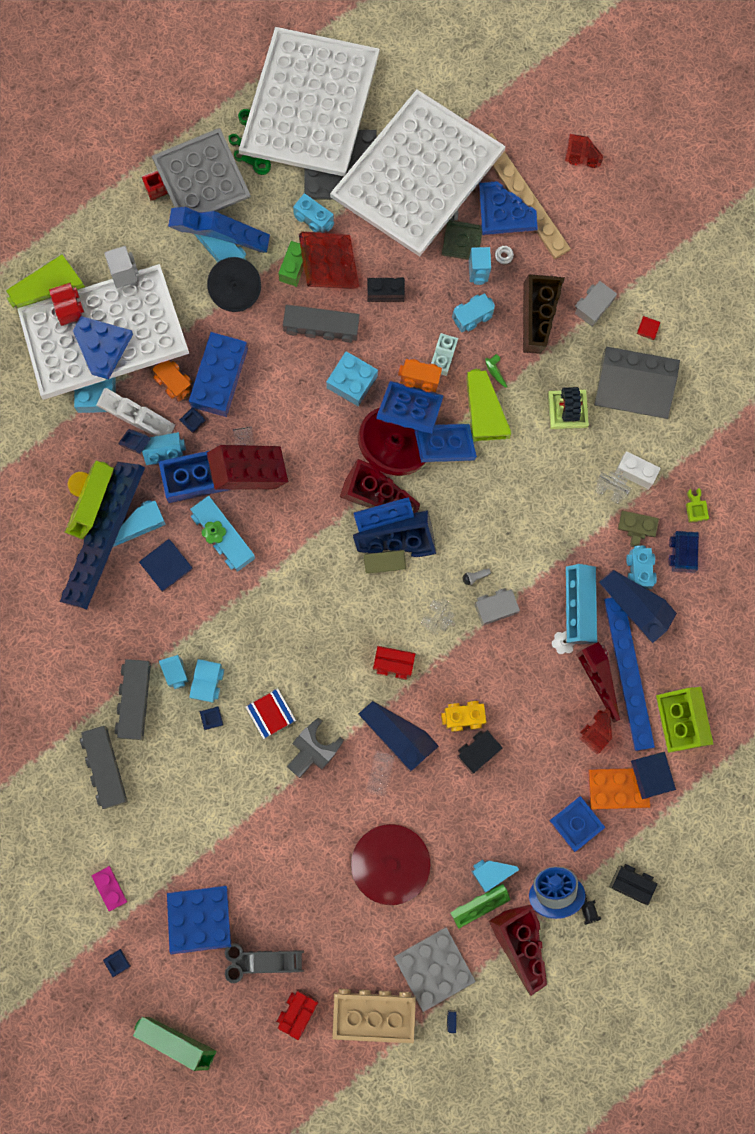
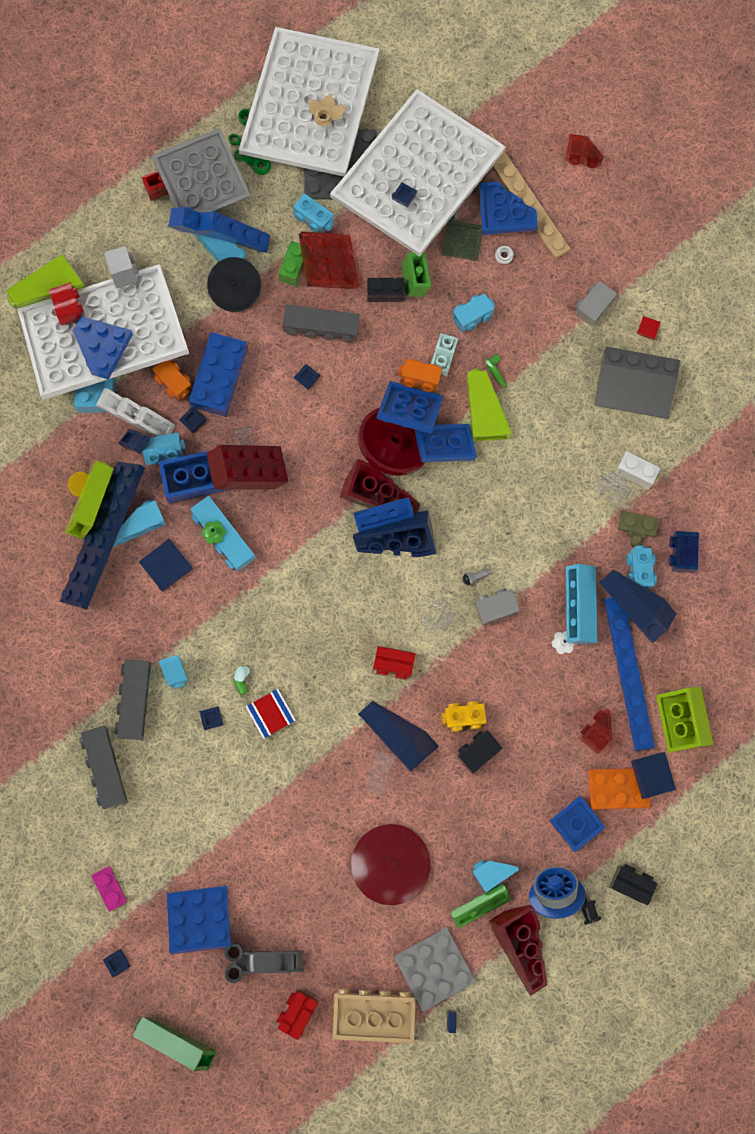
(206, 681): medium azure brick -> none
(239, 677): none -> arm
(307, 376): none -> dark blue tile
(311, 750): dark grey connector -> none
(327, 109): none -> tan plate
(352, 378): medium azure brick -> none
(385, 561): olive slope -> none
(404, 194): none -> dark blue tile
(416, 275): none -> bright green brick
(479, 265): medium azure brick -> none
(539, 308): dark brown wedge -> none
(568, 408): plate -> none
(597, 667): dark red wedge -> none
(696, 509): lime plate -> none

